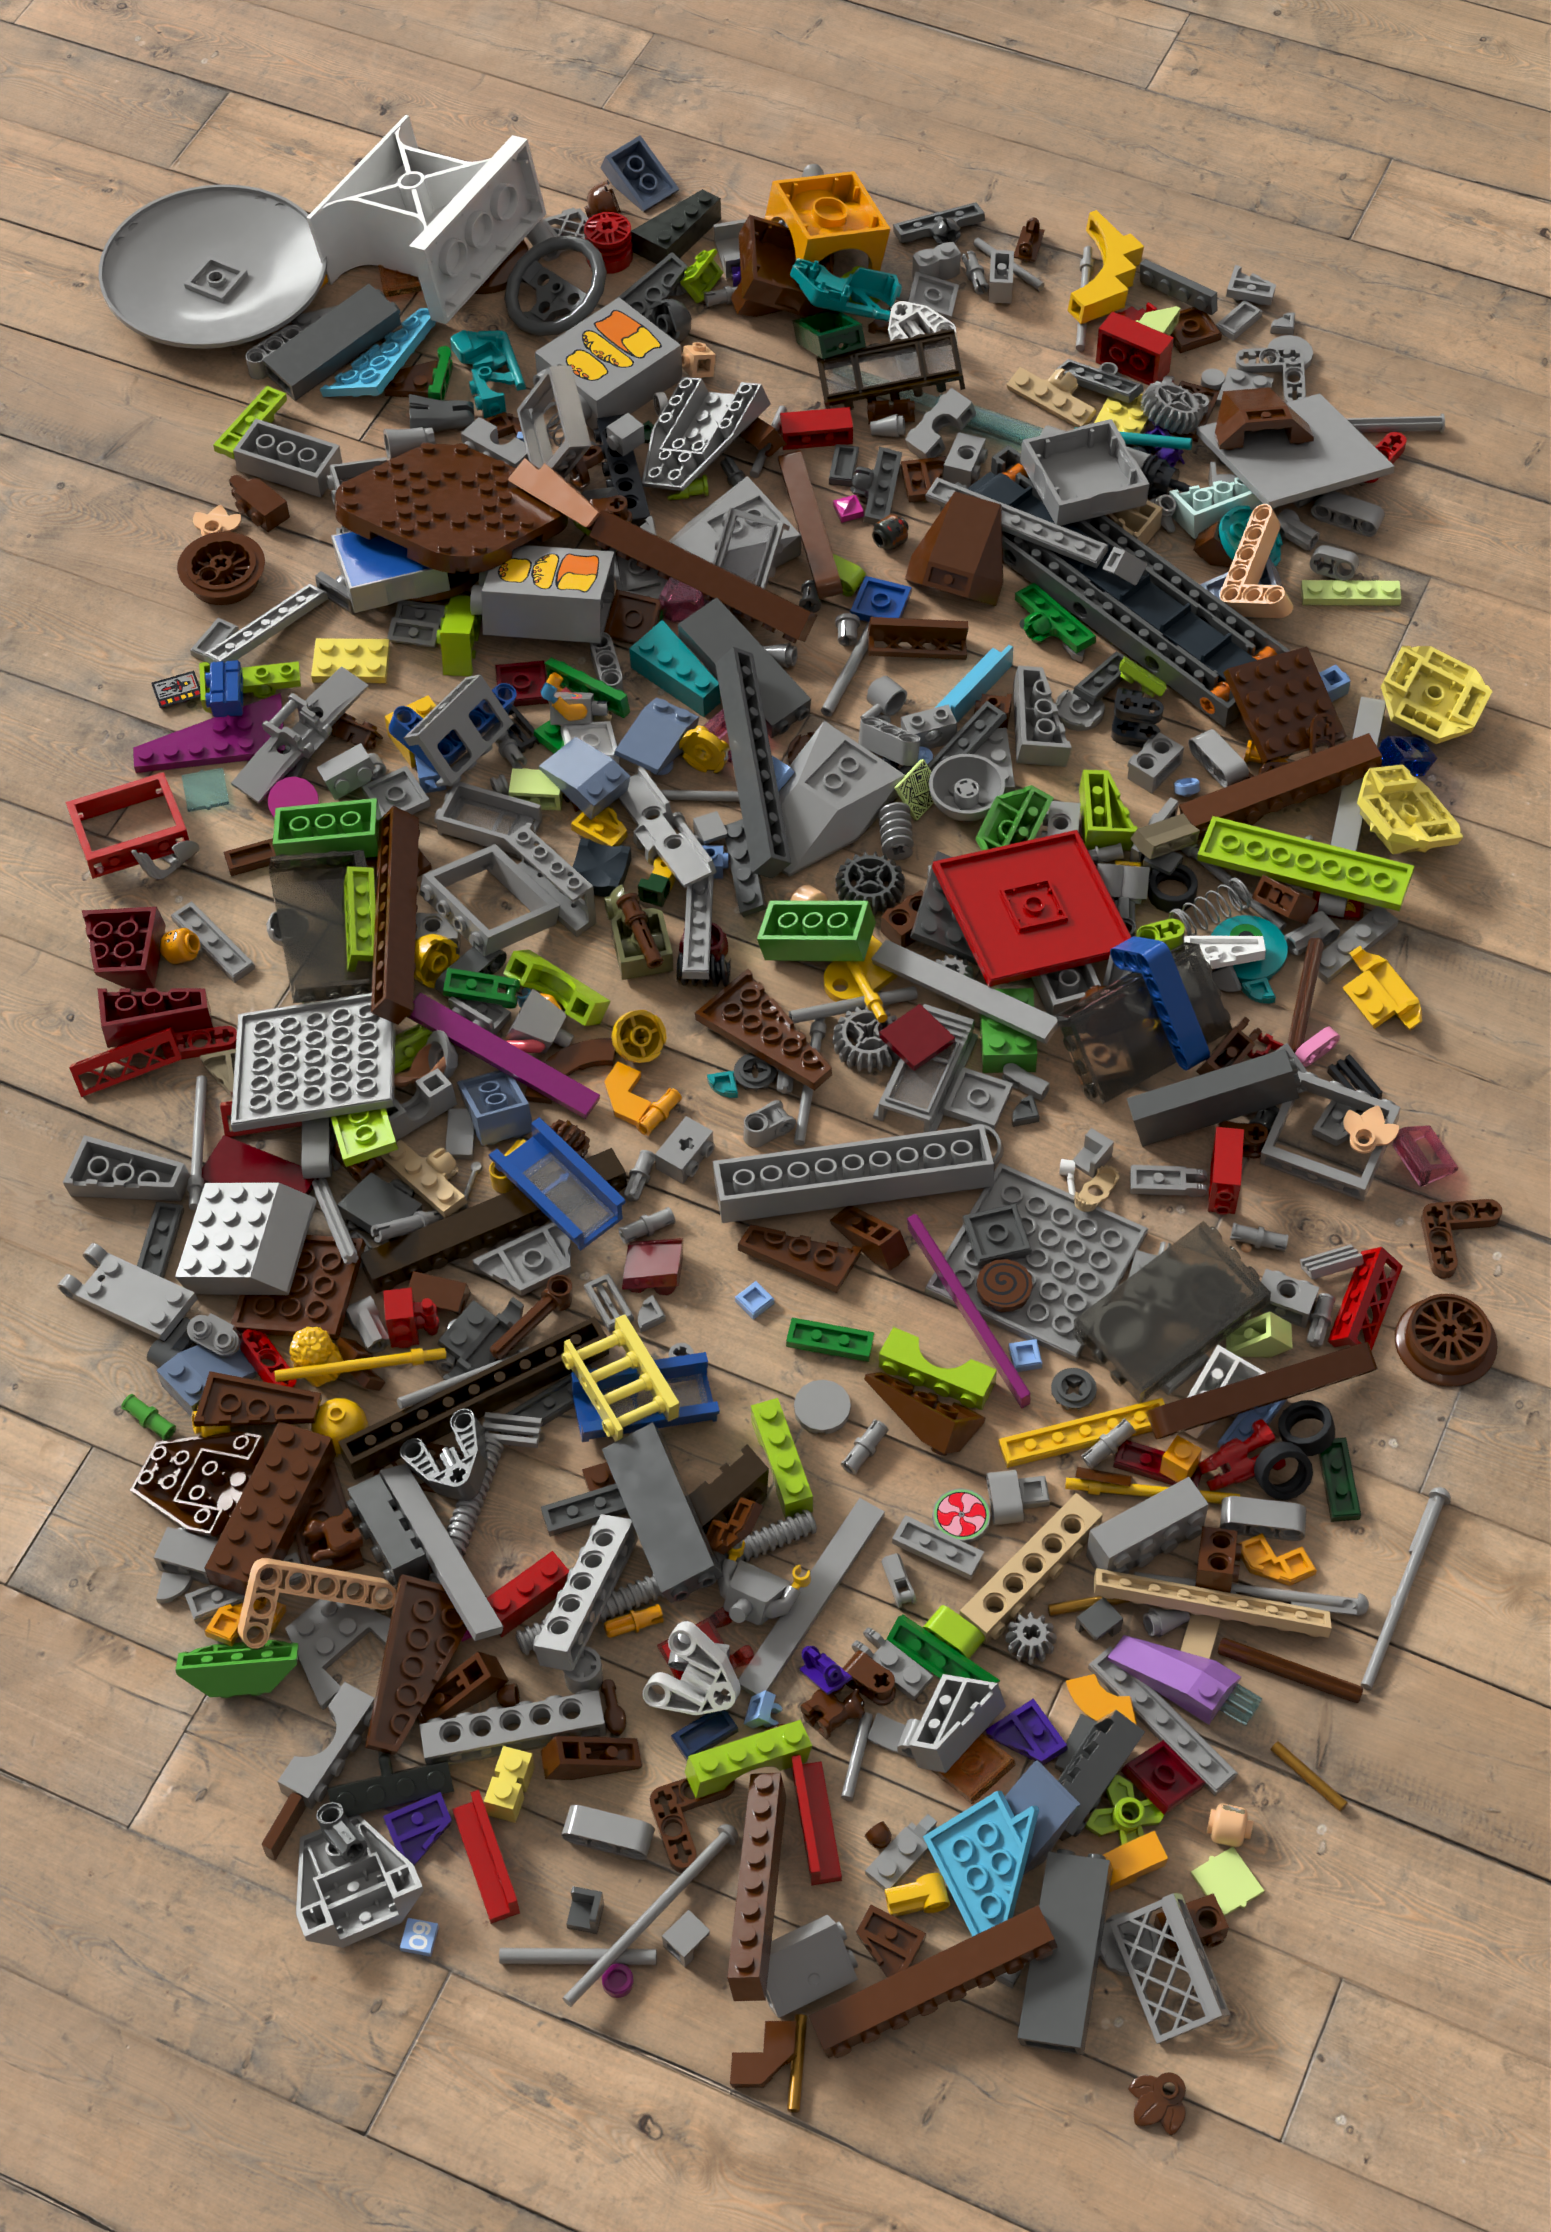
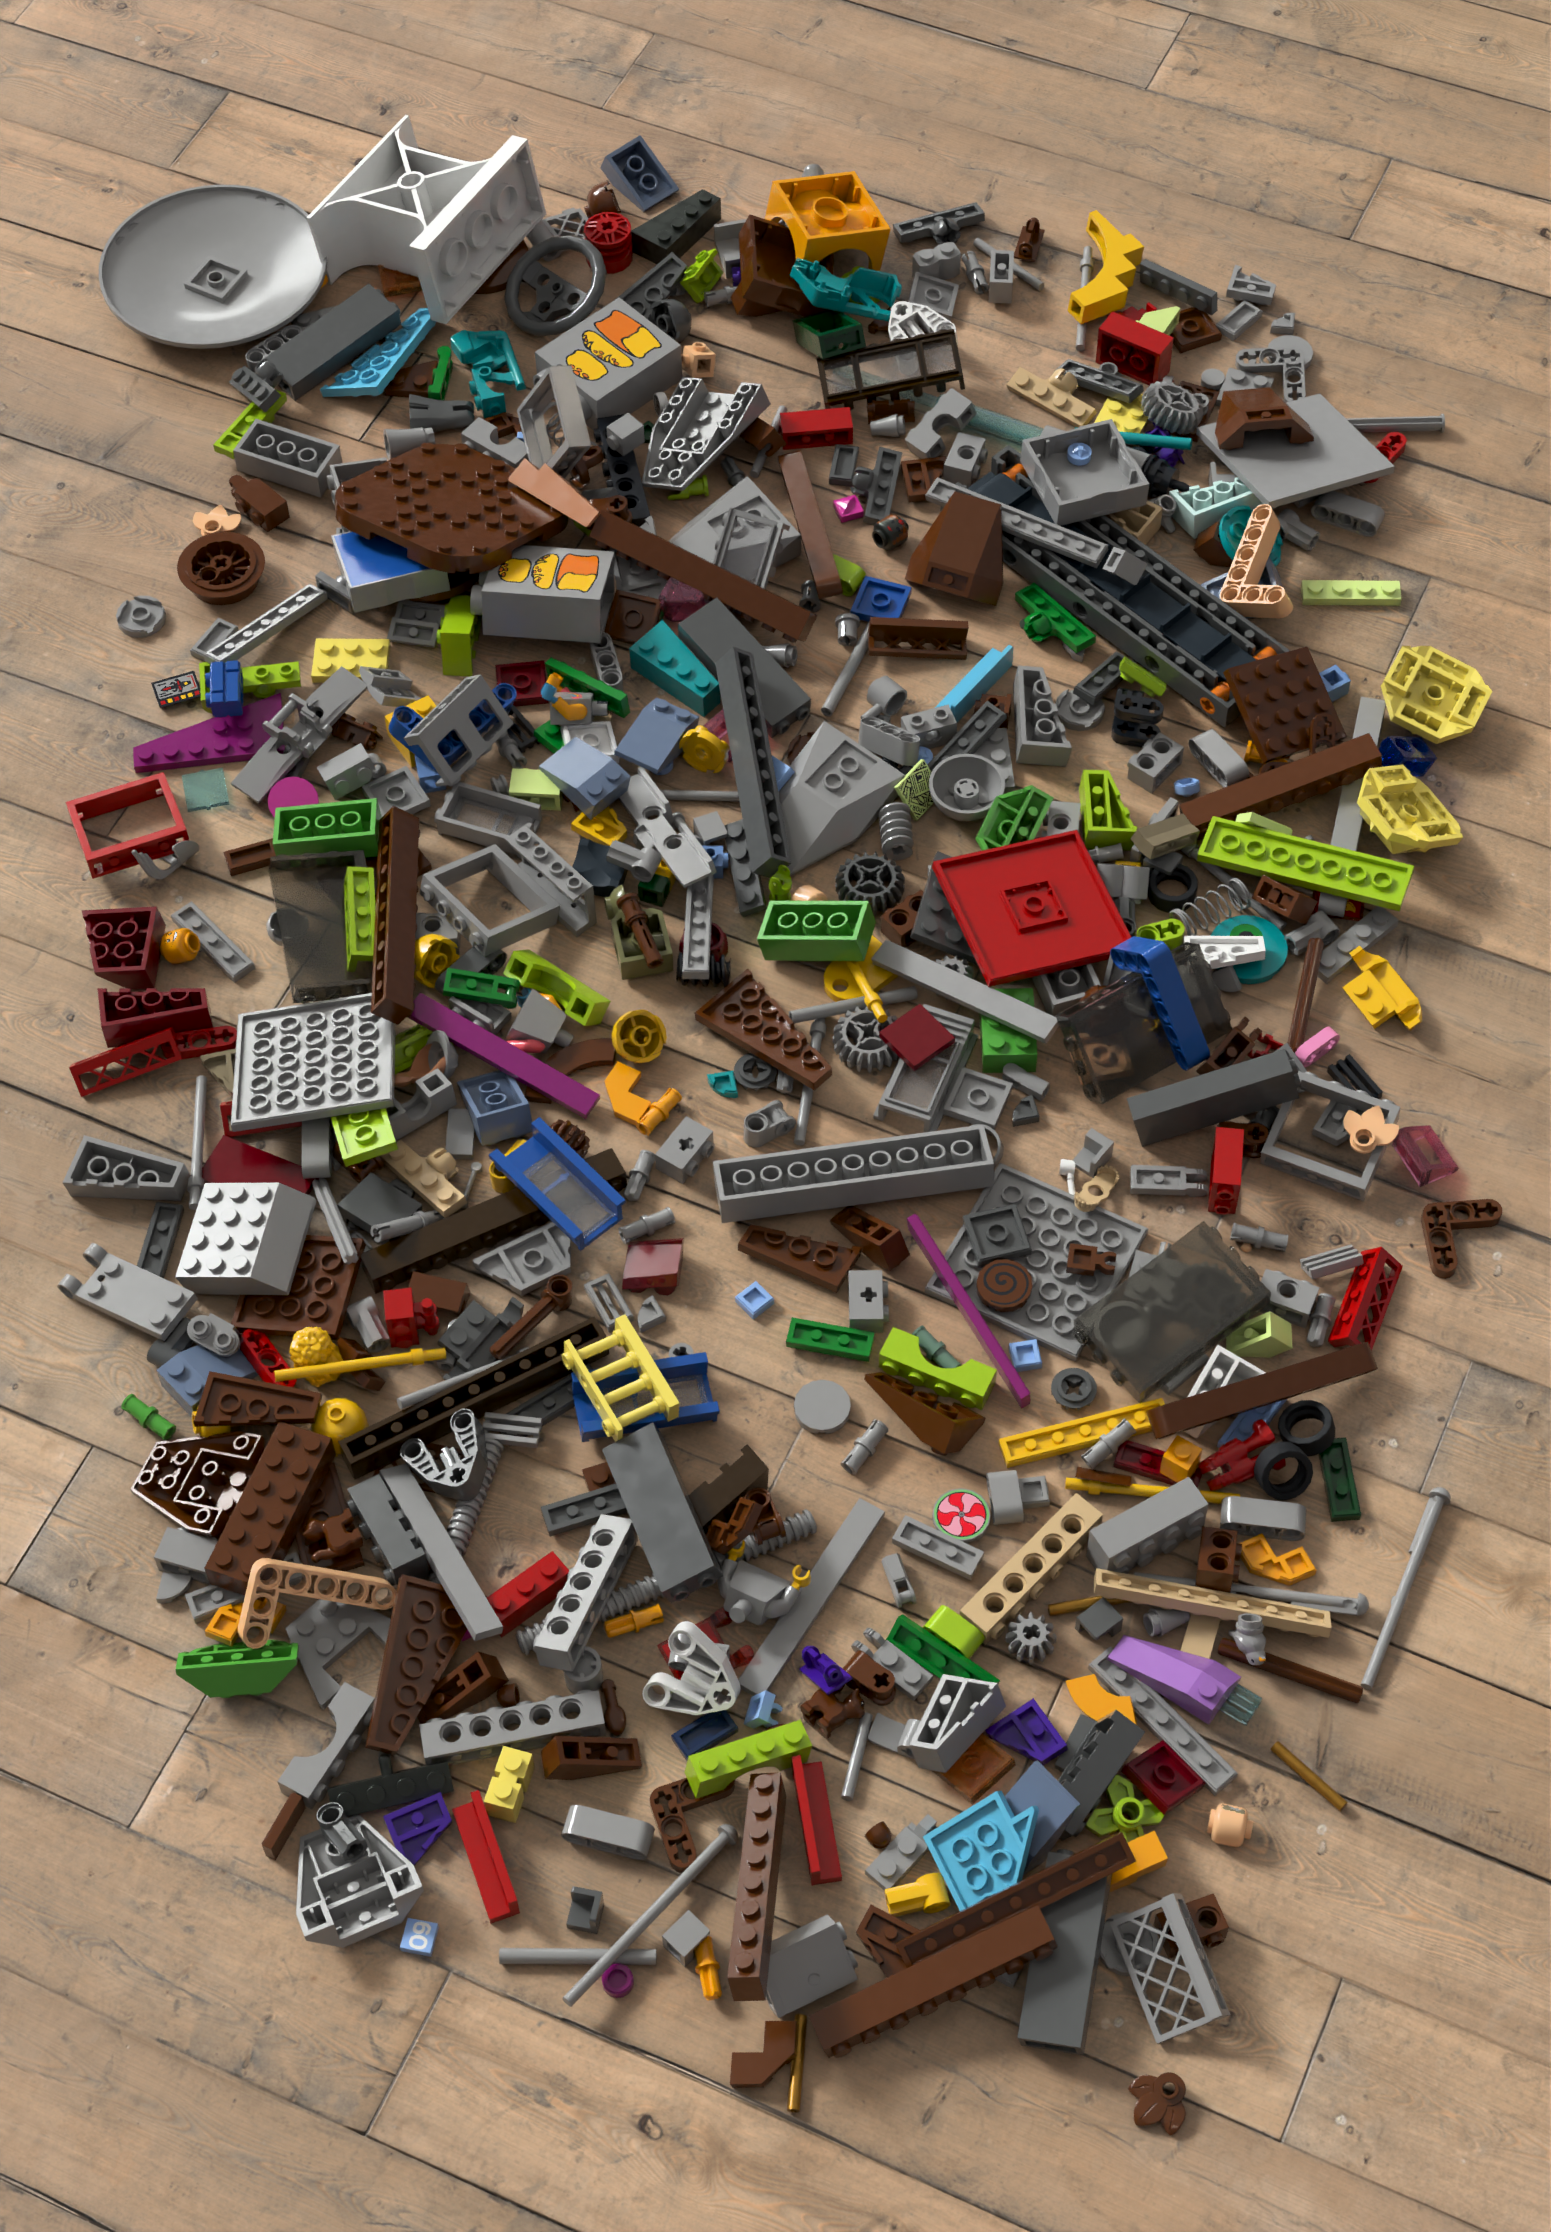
(141, 616): none -> light grey tile
(258, 385): none -> dark grey plate
(388, 686): none -> light grey slope
(641, 862): none -> light grey piece
(707, 1969): none -> light orange axle
(769, 1521): none -> reddish brown piece
(776, 884): none -> lime piece
(787, 1471): lime arch -> none
(863, 1287): none -> light grey brick
(935, 1350): none -> sand green pin
(1035, 1890): none -> reddish brown plate
(1079, 454): none -> light blue tile
(1085, 1260): none -> reddish brown plate
(1228, 1880): yellowish green piece -> none
(1250, 1638): none -> light grey animal
(1259, 821): none -> yellowish green tile
(1259, 991): teal tile -> none
(1334, 571): light grey beam -> none
(1447, 1338): reddish brown piece -> none

